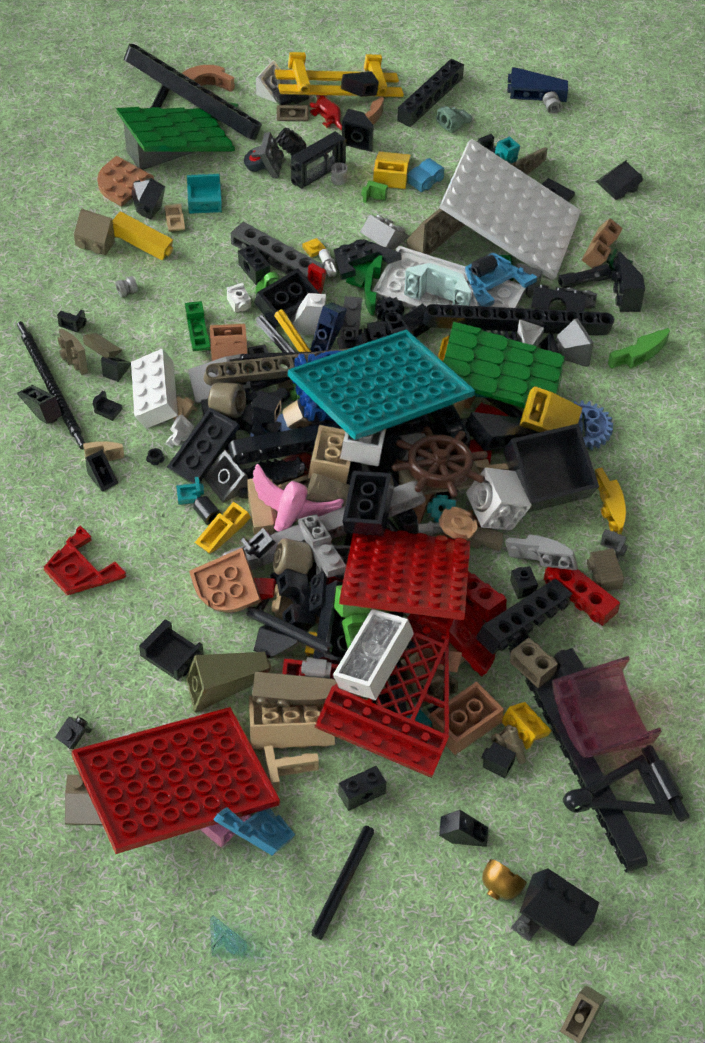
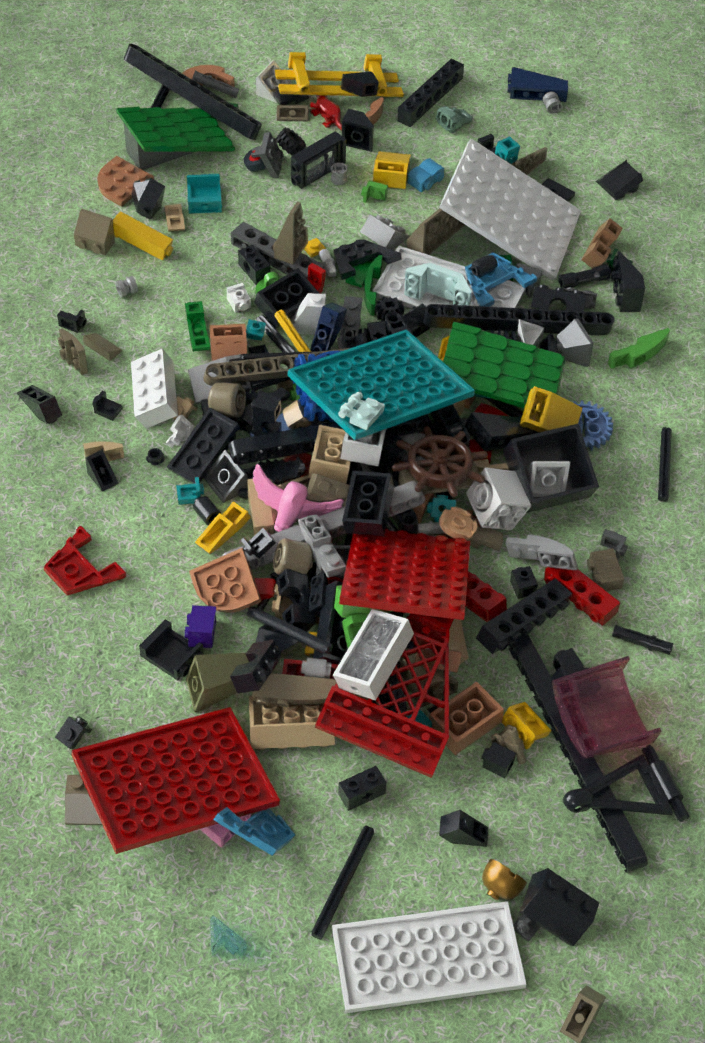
(50, 383): black hose -> none
(114, 367): black slope -> none
(201, 626): none -> dark purple brick
(218, 85): none -> dark grey pin
(255, 330): none -> teal bracket
(262, 660): none -> black arch
(288, 765): tan bracket -> none
(292, 236): none -> dark tan wedge
(366, 411): none -> light aqua plate
(427, 957): none -> white plate
(463, 638): red plate -> none
(530, 665): dark tan brick -> none
(547, 477): none -> white slope
(613, 501): yellow slope -> none
(638, 638): none -> black pin
(664, 469): none -> black axle

